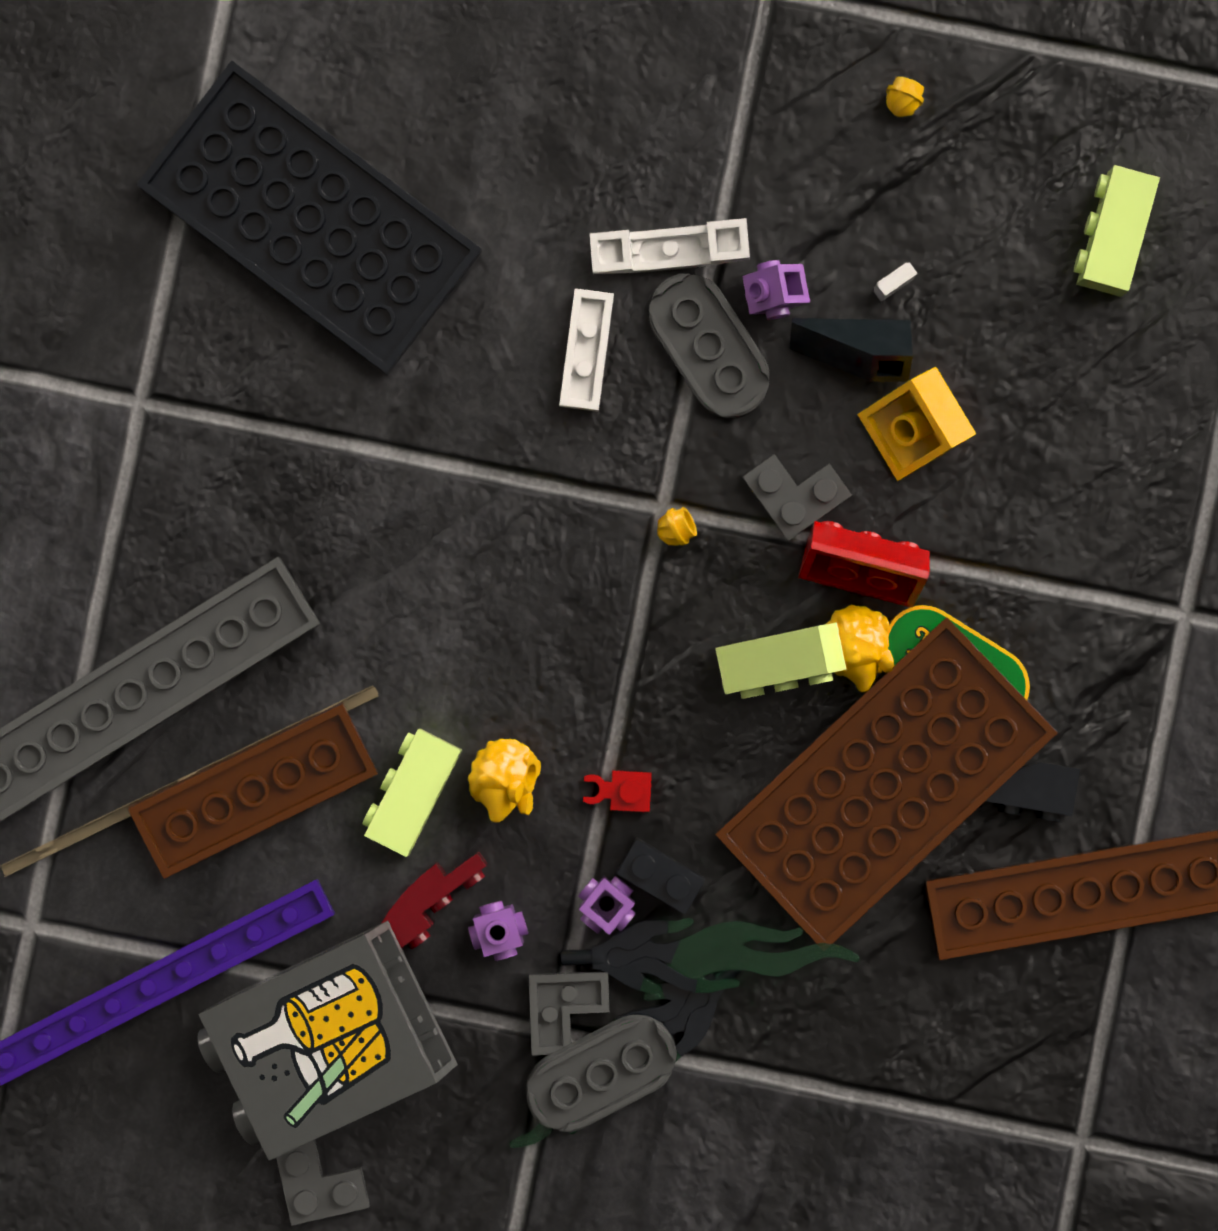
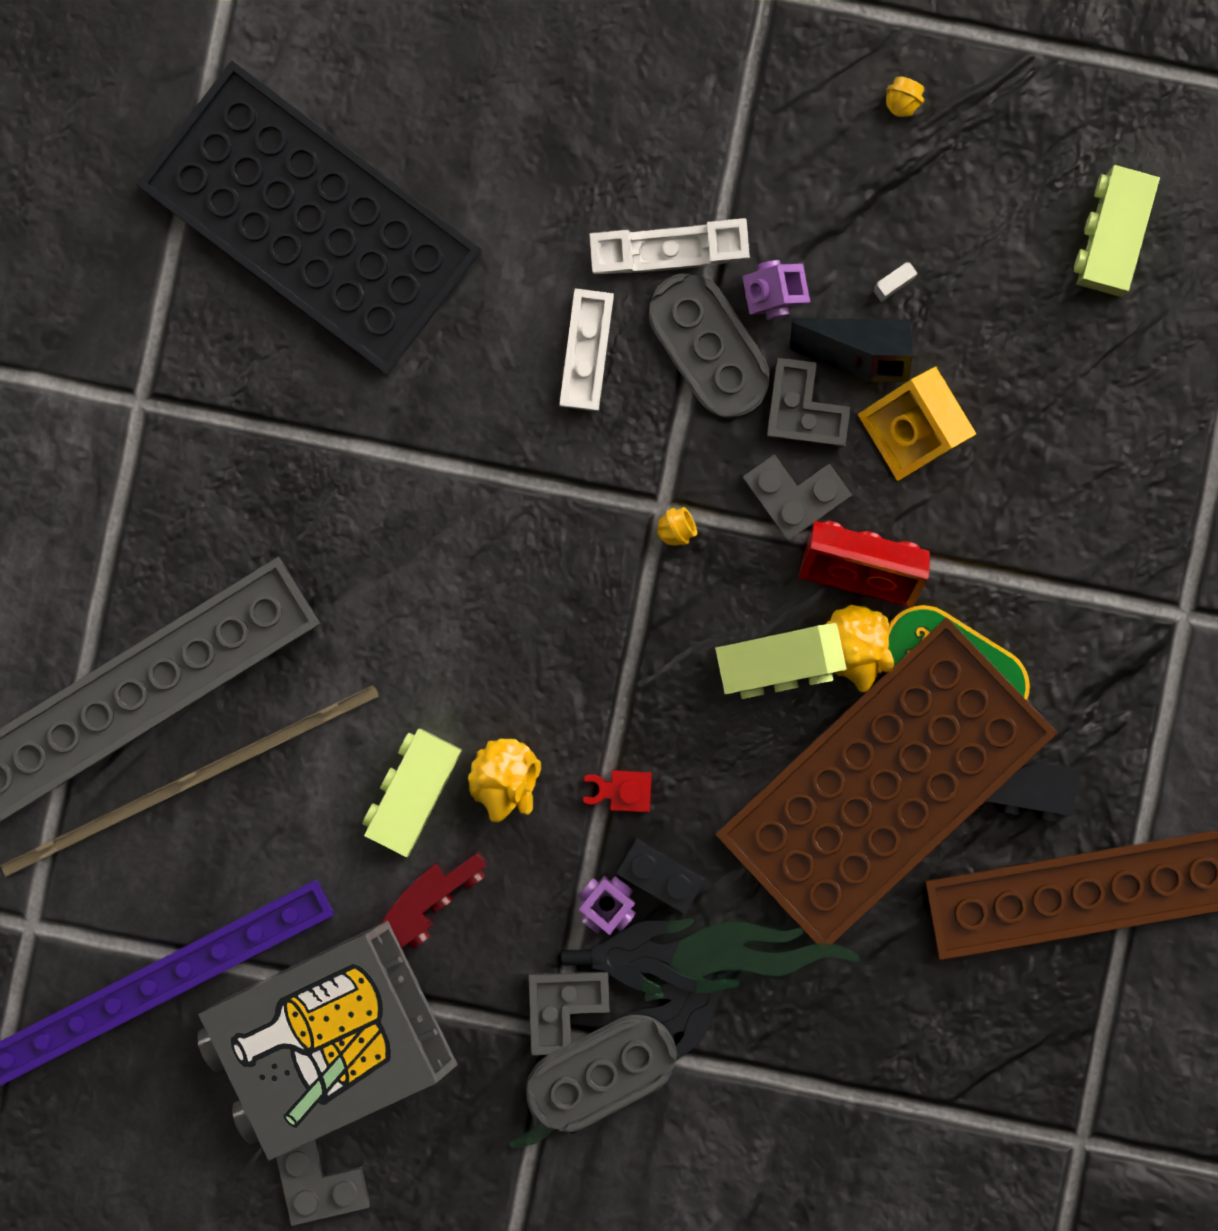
(253, 790): reddish brown plate -> none
(501, 915): medium lavender brick -> none
(796, 416): none -> dark grey plate

